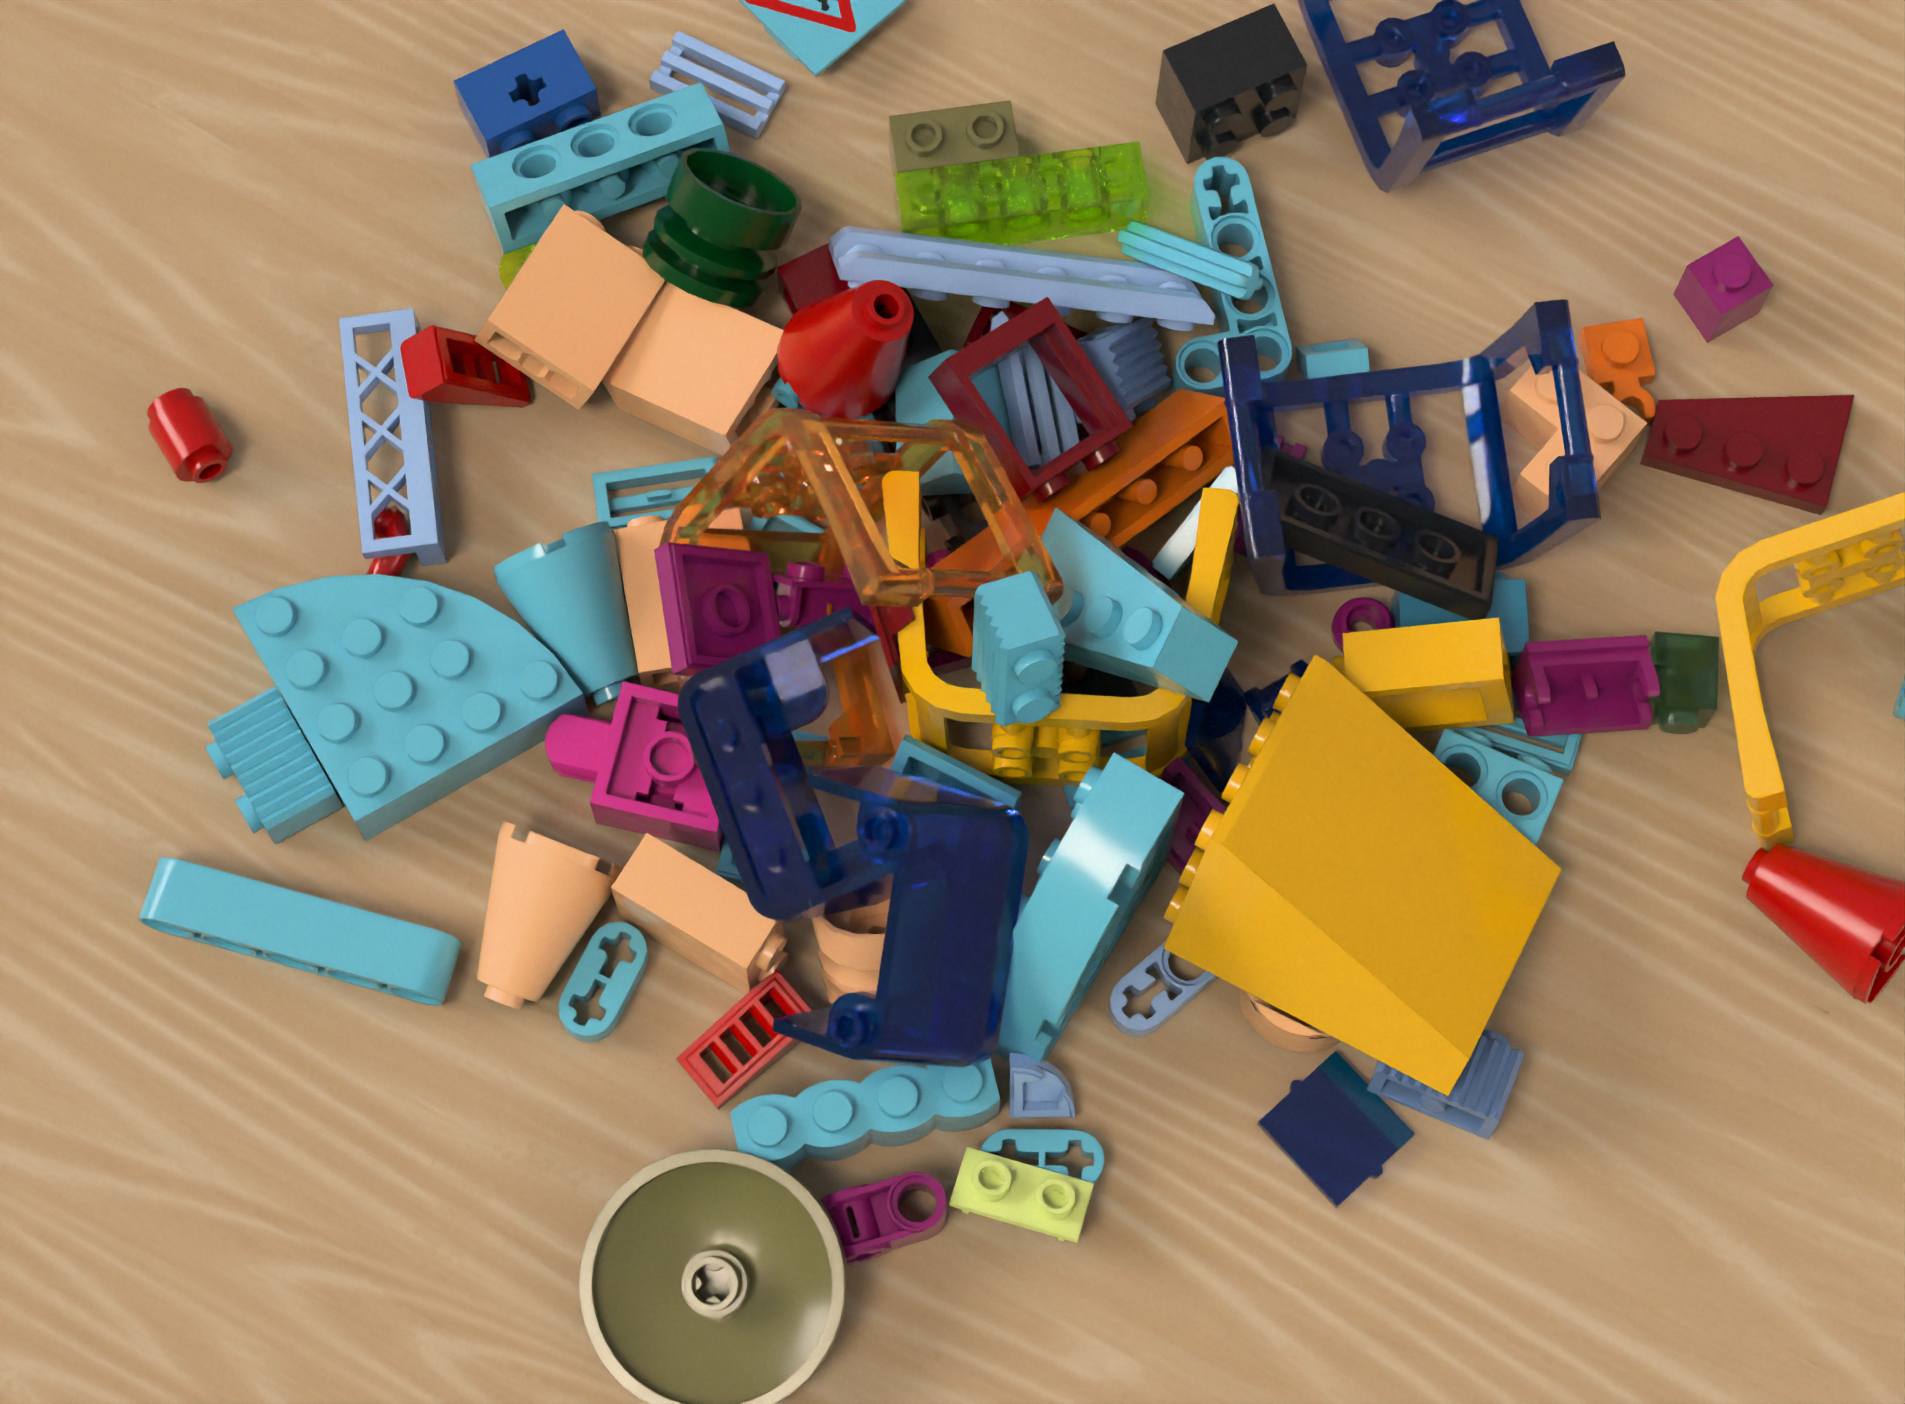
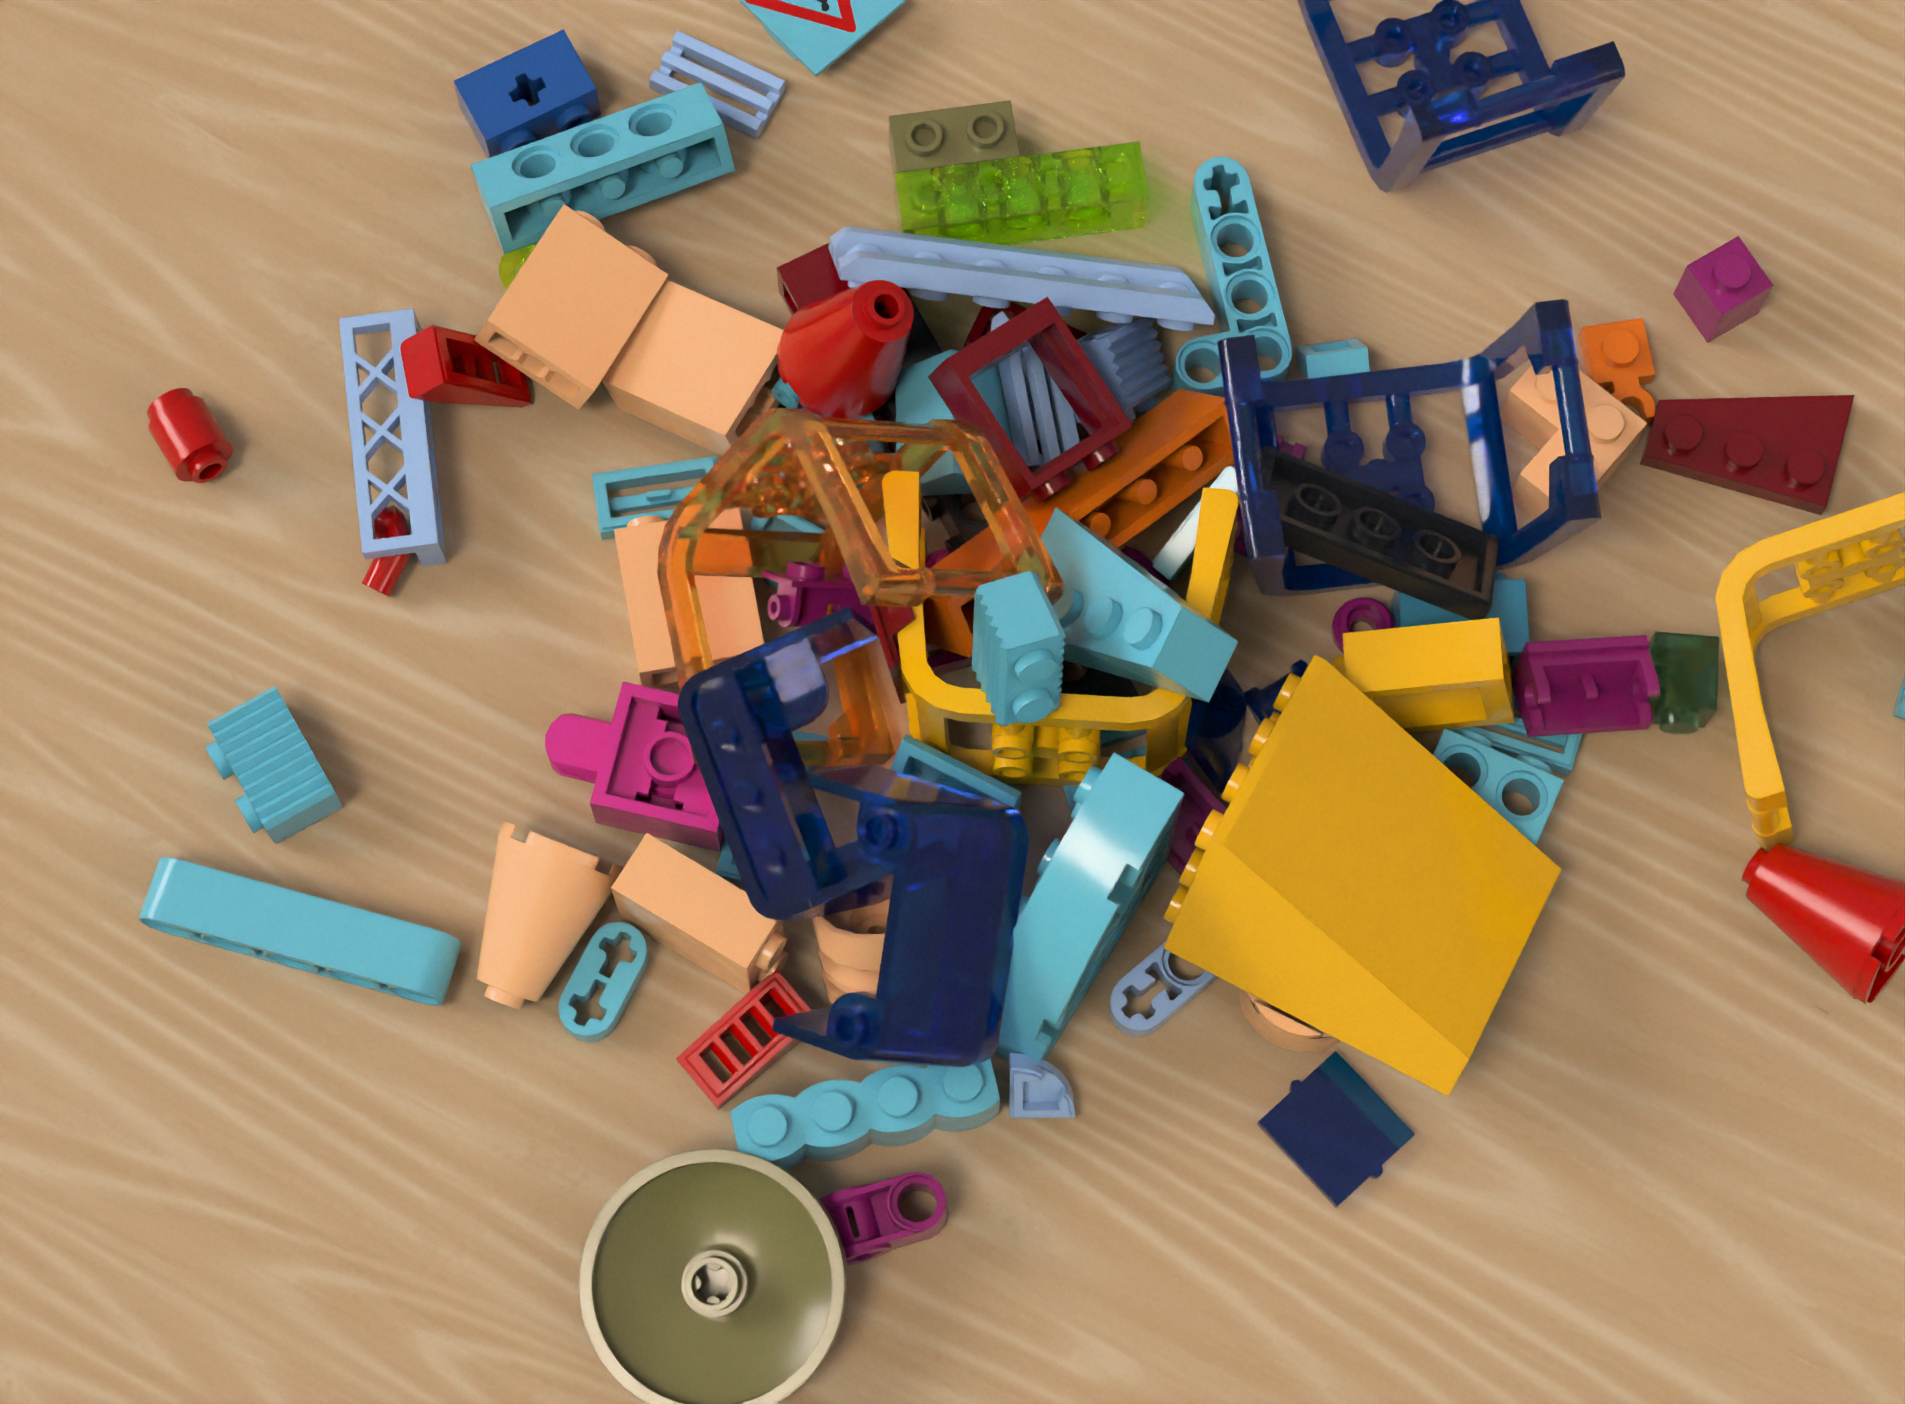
(405, 686): medium azure brick -> none
(576, 607): medium azure cone -> none
(714, 603): magenta tile -> none
(721, 227): dark green wheel -> none
(1021, 1194): yellowish green hinge -> none
(1050, 1144): medium azure beam -> none
(1190, 260): medium azure axle -> none
(1231, 84): black brick -> none
(1477, 1095): medium blue brick -> none

